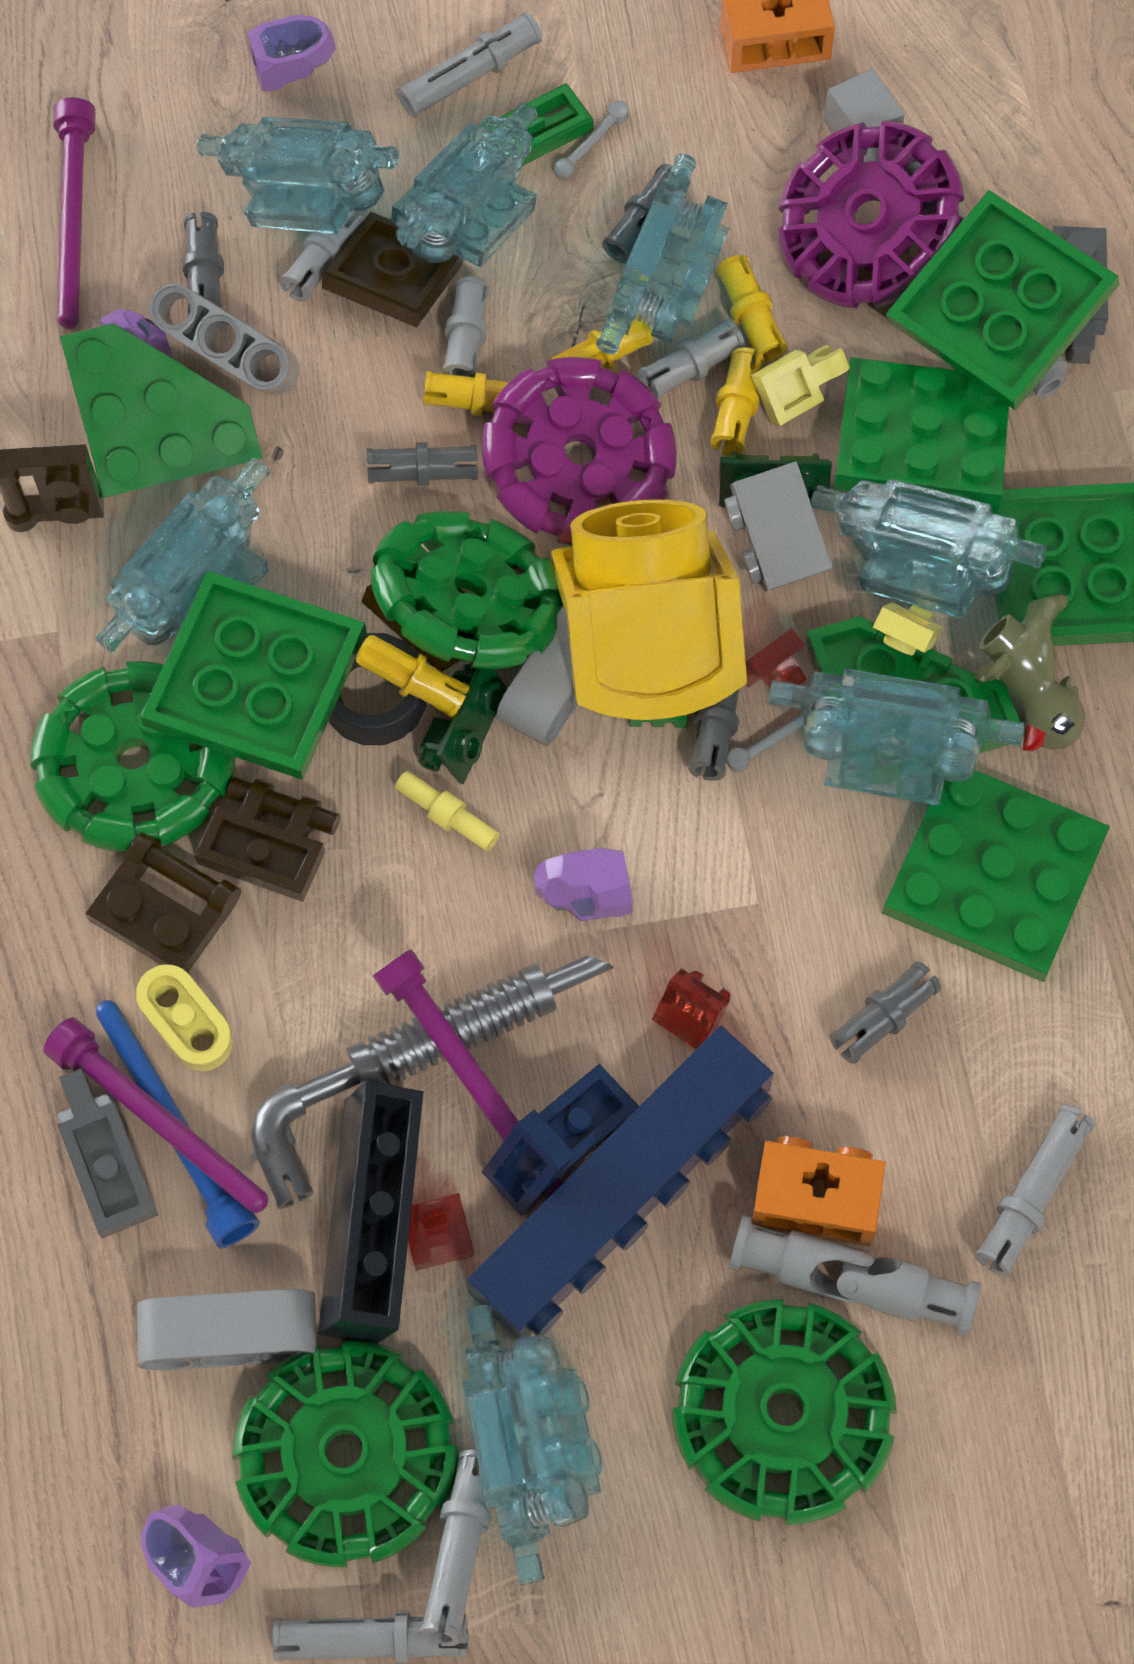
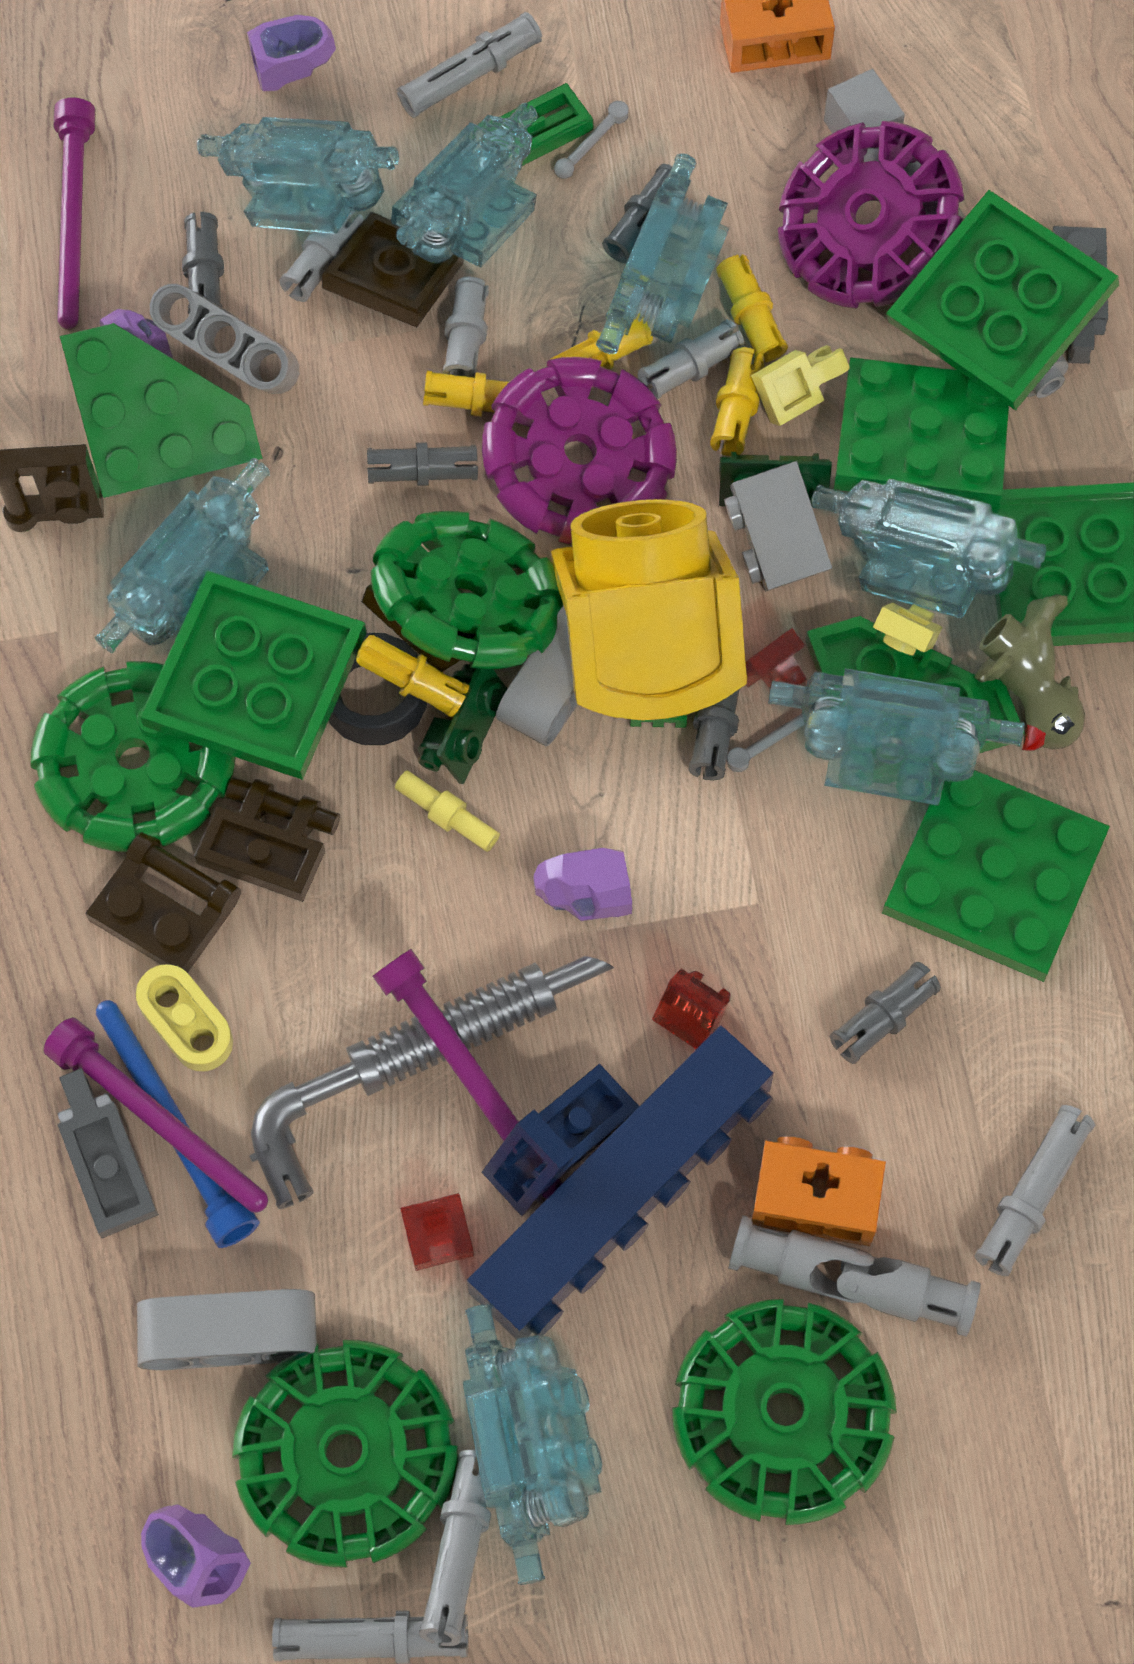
(371, 1213): black brick -> none

